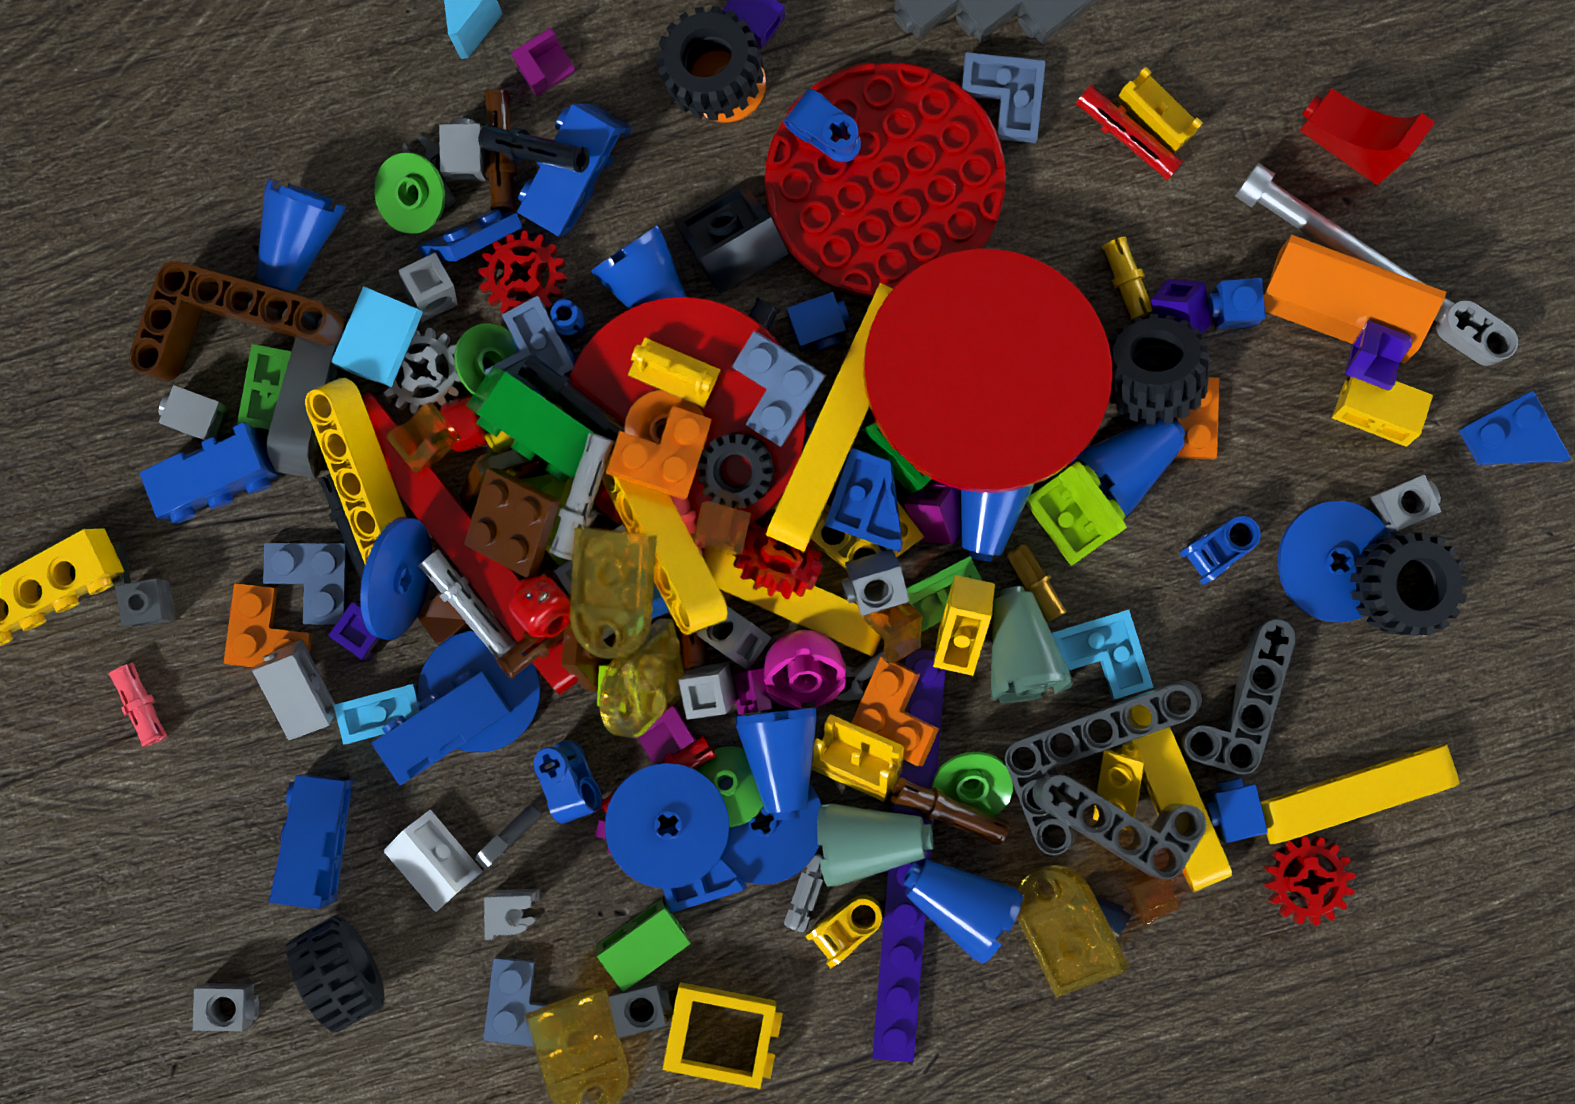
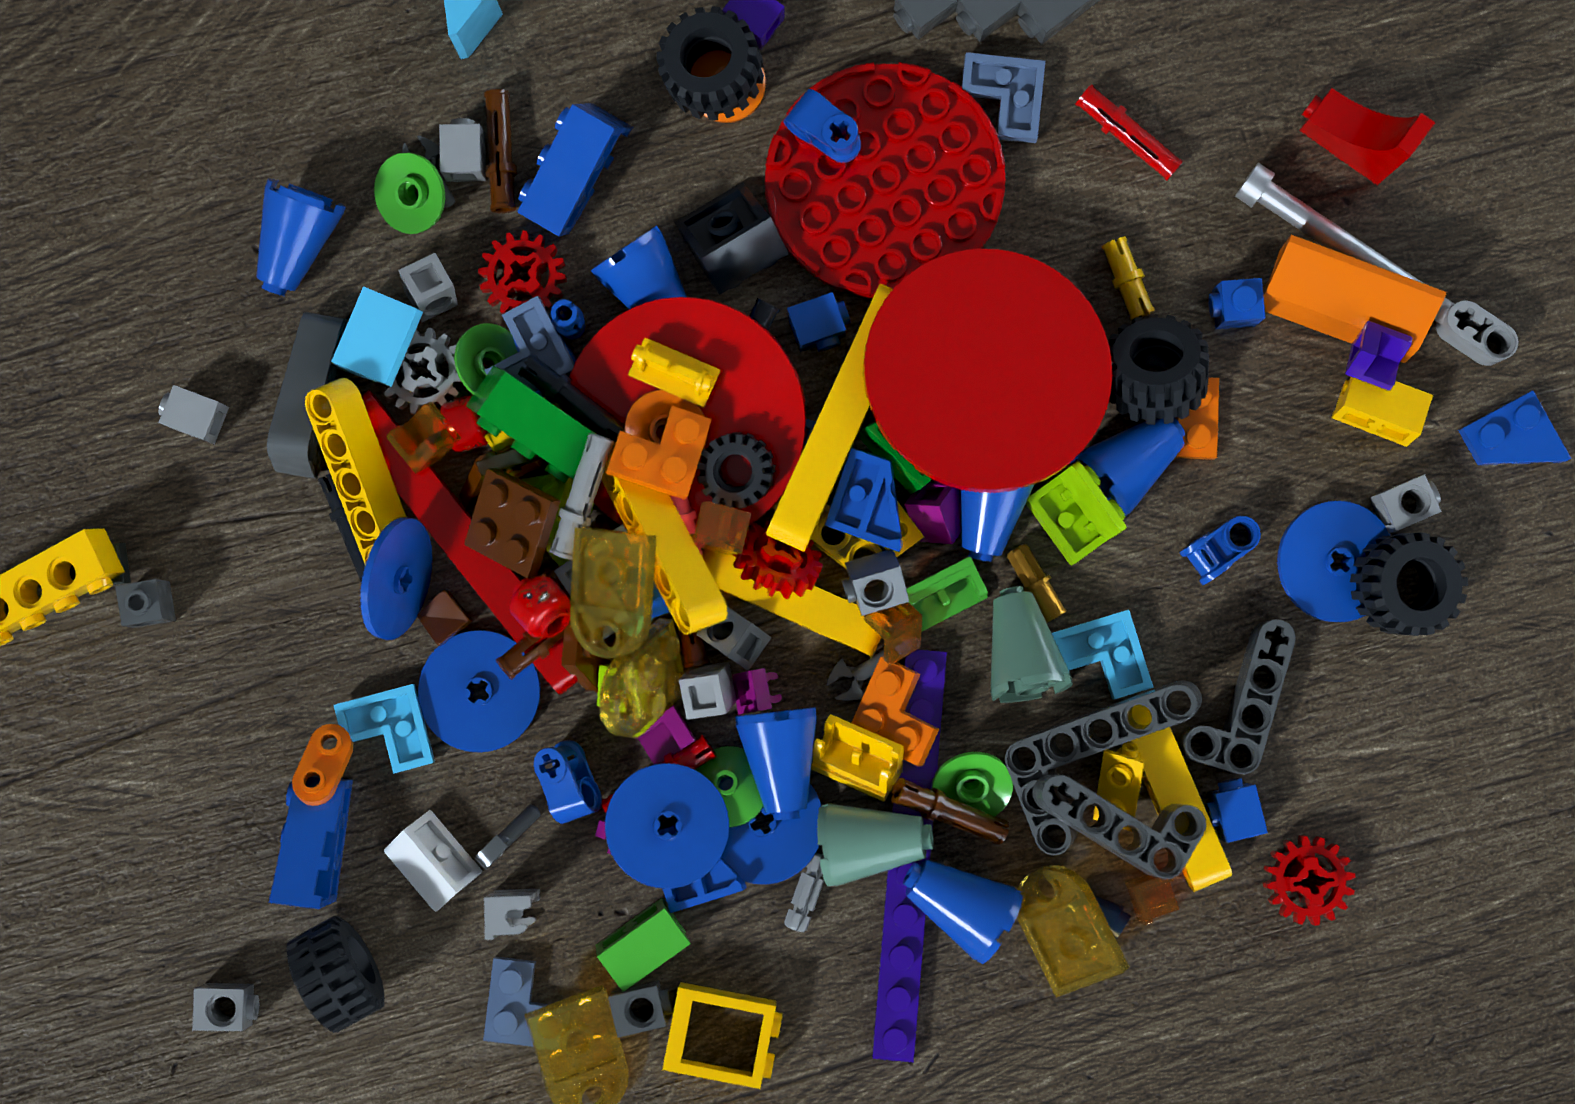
(138, 704): coral pin -> none
(197, 294): reddish brown beam -> none
(209, 475): blue wedge -> none
(251, 627): orange plate -> none
(262, 385): bright green hinge -> none
(295, 690): light grey hinge -> none
(319, 568): sand blue plate -> none
(323, 763): none -> orange plate
(353, 634): dark purple panel -> none
(440, 725): blue wedge -> none
(461, 597): light grey pin -> none
(467, 239): blue wing -> none
(501, 140): black pin -> none
(543, 62): magenta panel -> none
(788, 385): sand blue plate -> none
(804, 669): dark pink cylinder -> none
(844, 930): yellow piece -> none
(964, 625): yellow brick -> none
(1158, 111): yellow hinge -> none
(1185, 301): dark purple panel -> none
(1359, 793): yellow beam -> none

